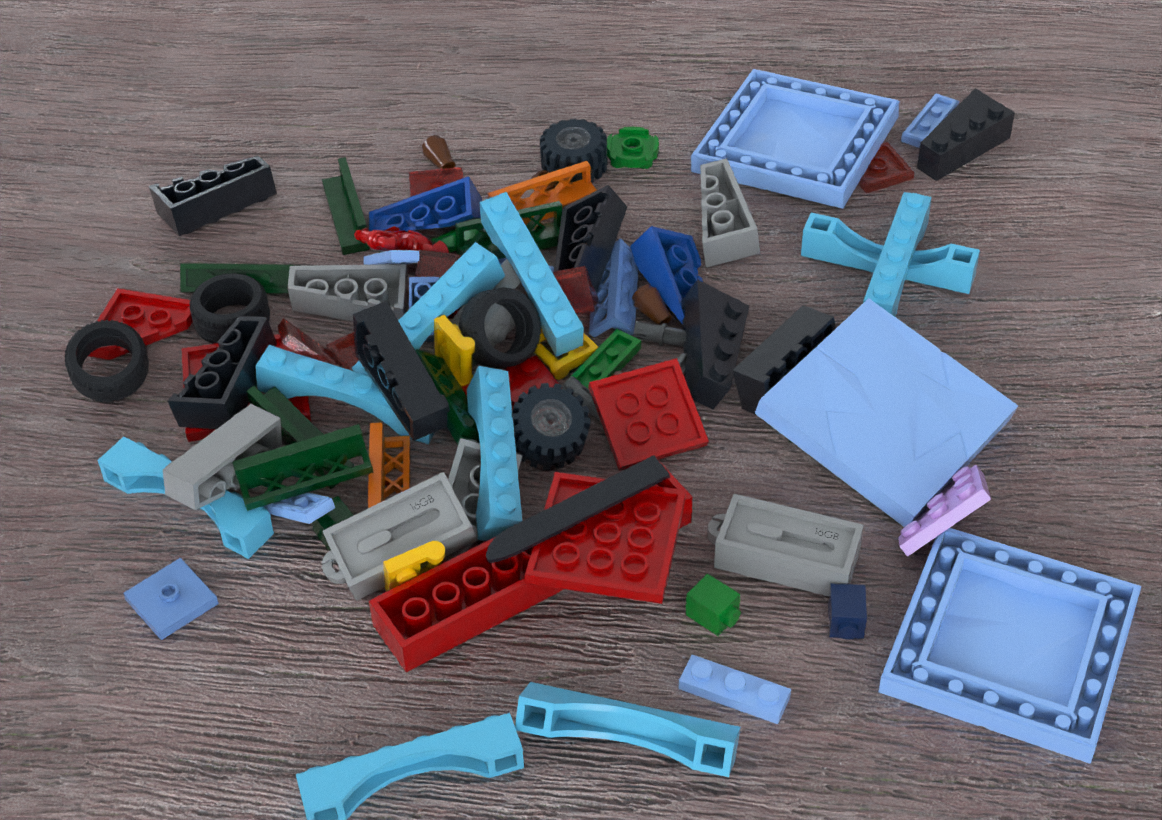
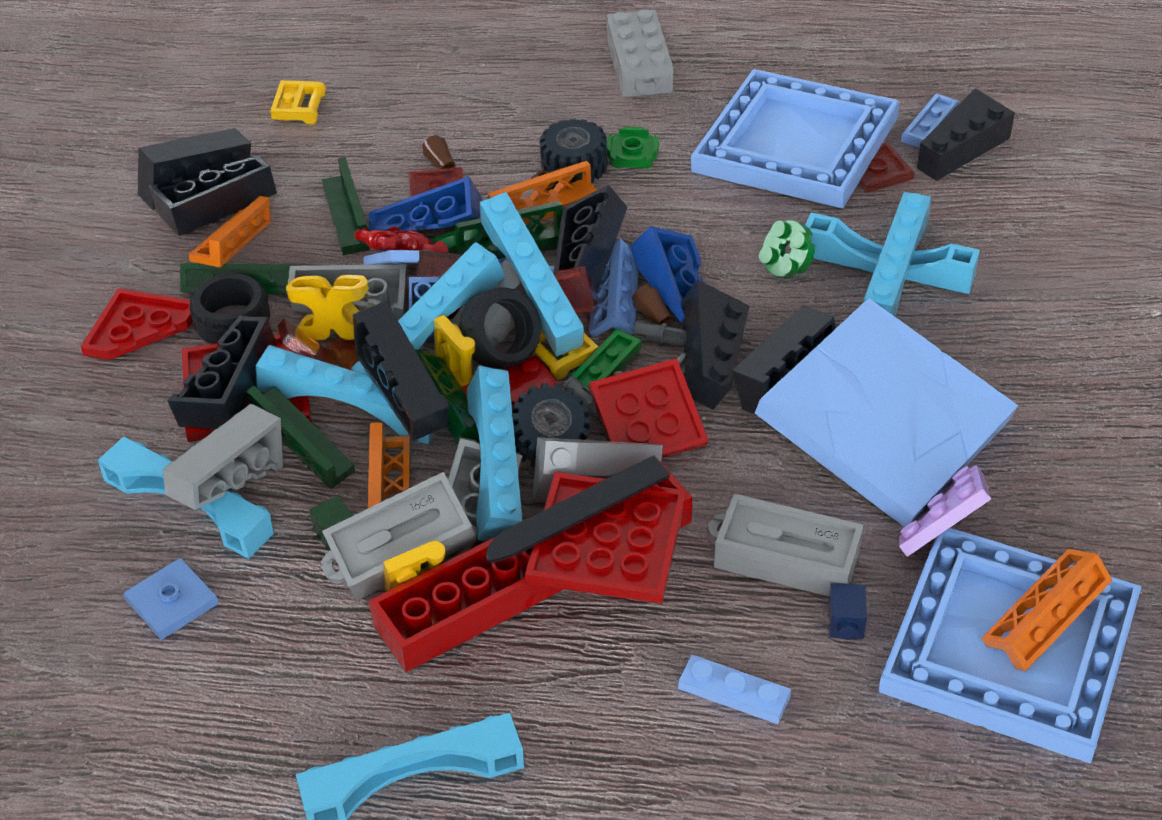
(105, 334): black tyre -> none
(188, 157): none -> black wedge
(233, 234): none -> orange fence
(290, 98): none -> yellow plate
(301, 461): dark green fence -> none
(302, 508): light blue tile -> none
(330, 304): none -> yellow piece
(585, 458): none -> light grey wedge
(639, 53): none -> light grey piece
(688, 739): medium azure arch -> none
(713, 605): green brick -> none
(726, 219): light grey wedge -> none
(774, 248): none -> plate
(1052, 608): none -> orange fence

